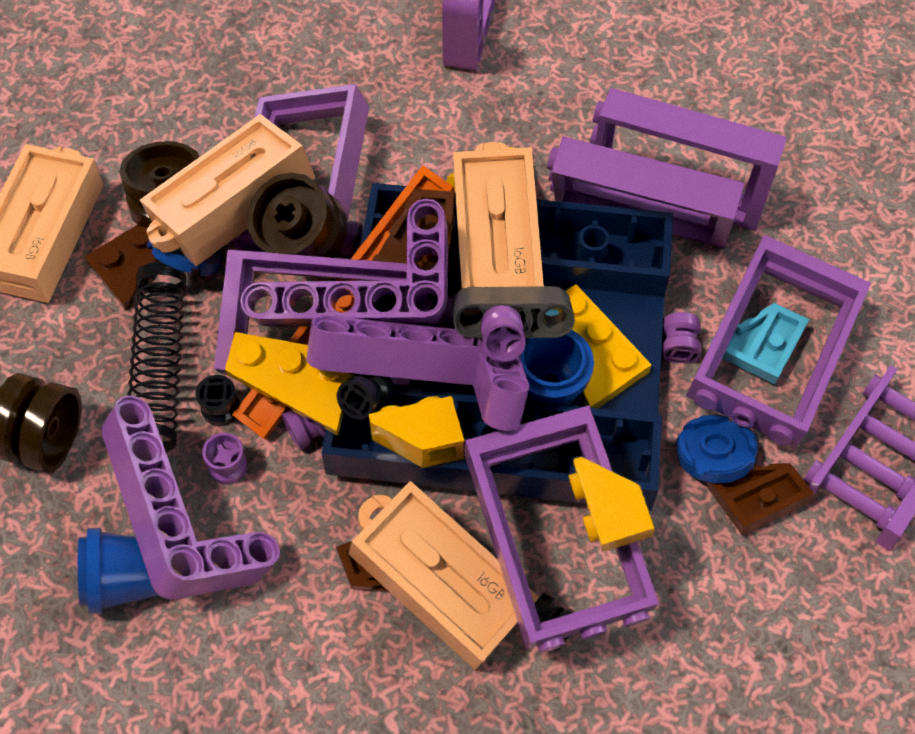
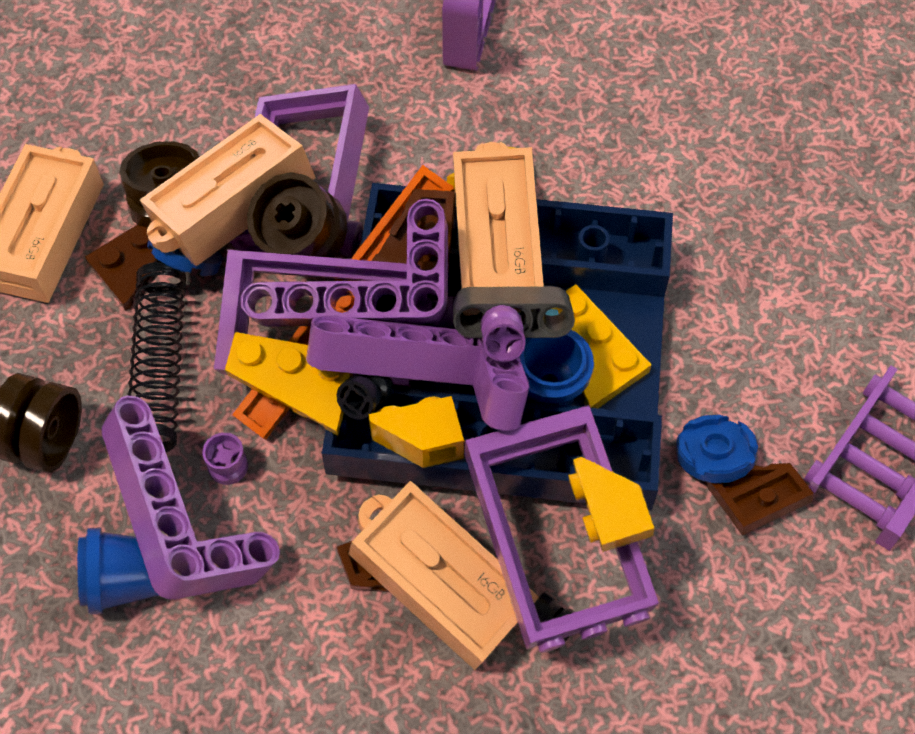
(218, 409): black wheel -> none
(302, 429): medium lavender wheel -> none
(603, 176): medium lavender door -> none
(681, 338): medium lavender wheel -> none
(697, 131): medium lavender door -> none
(766, 342): medium azure wing -> none
(812, 277): medium lavender door -> none

